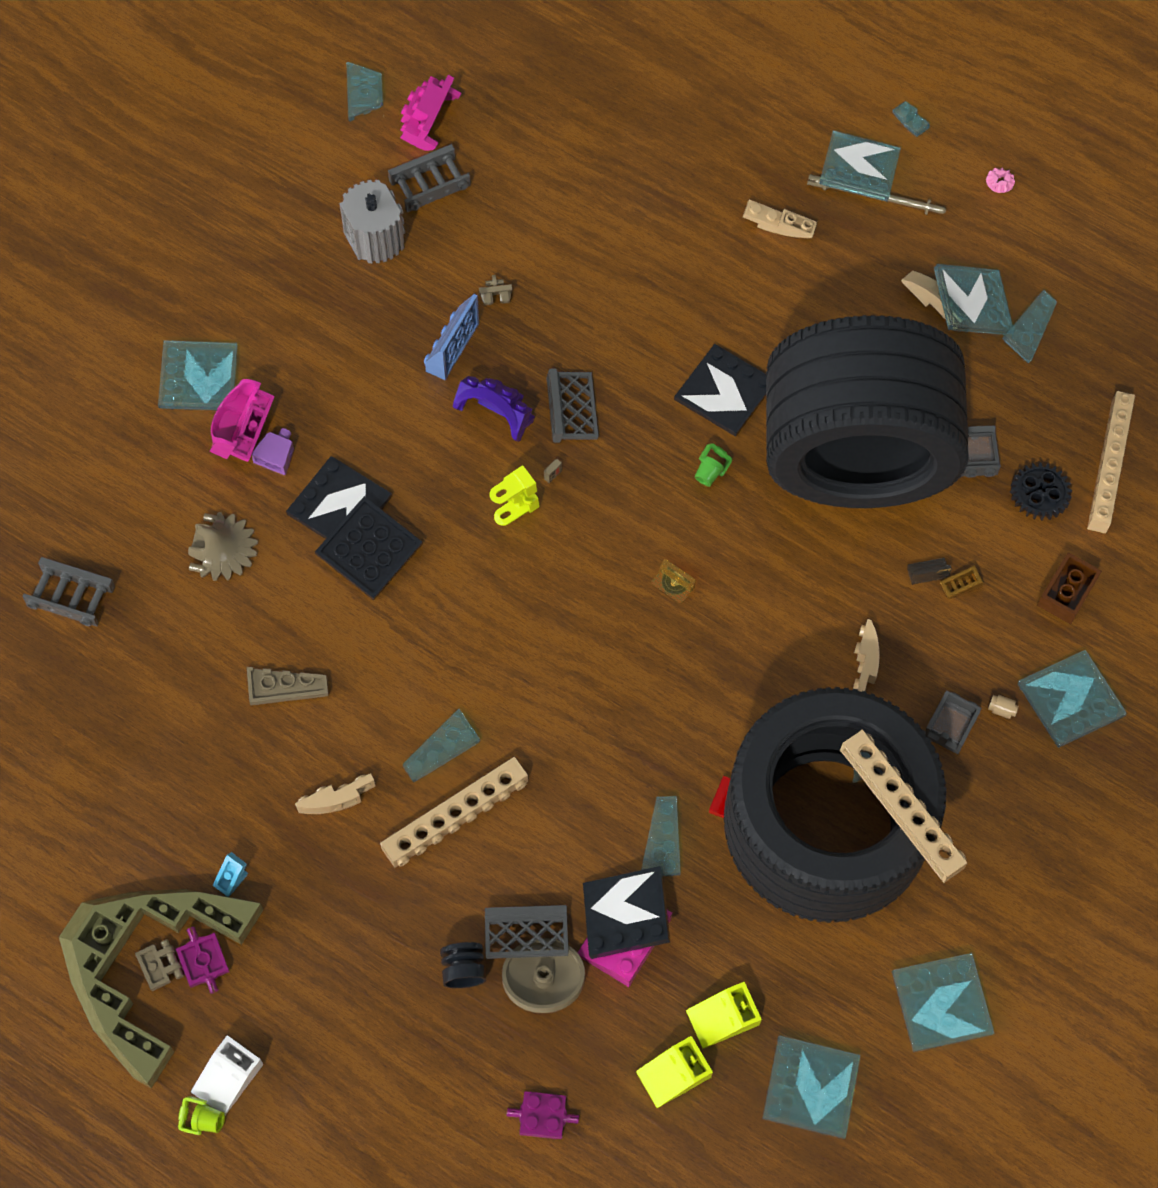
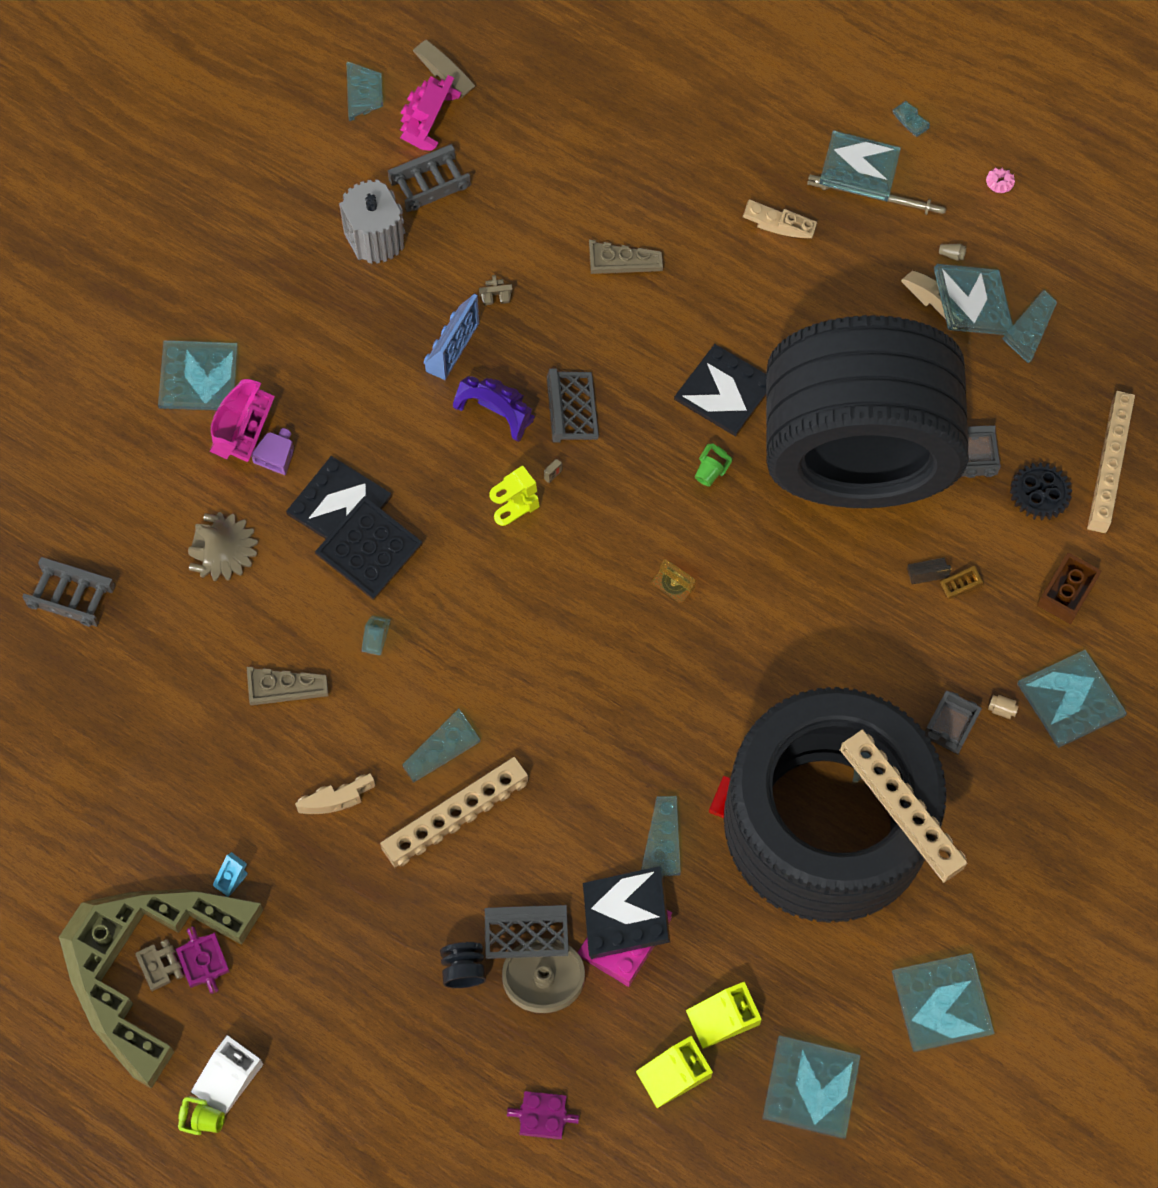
(375, 635): none -> clear light blue slope
(443, 66): none -> dark tan slope
(616, 259): none -> dark tan wing
(867, 656): tan slope -> none
(953, 251): none -> dark tan cone

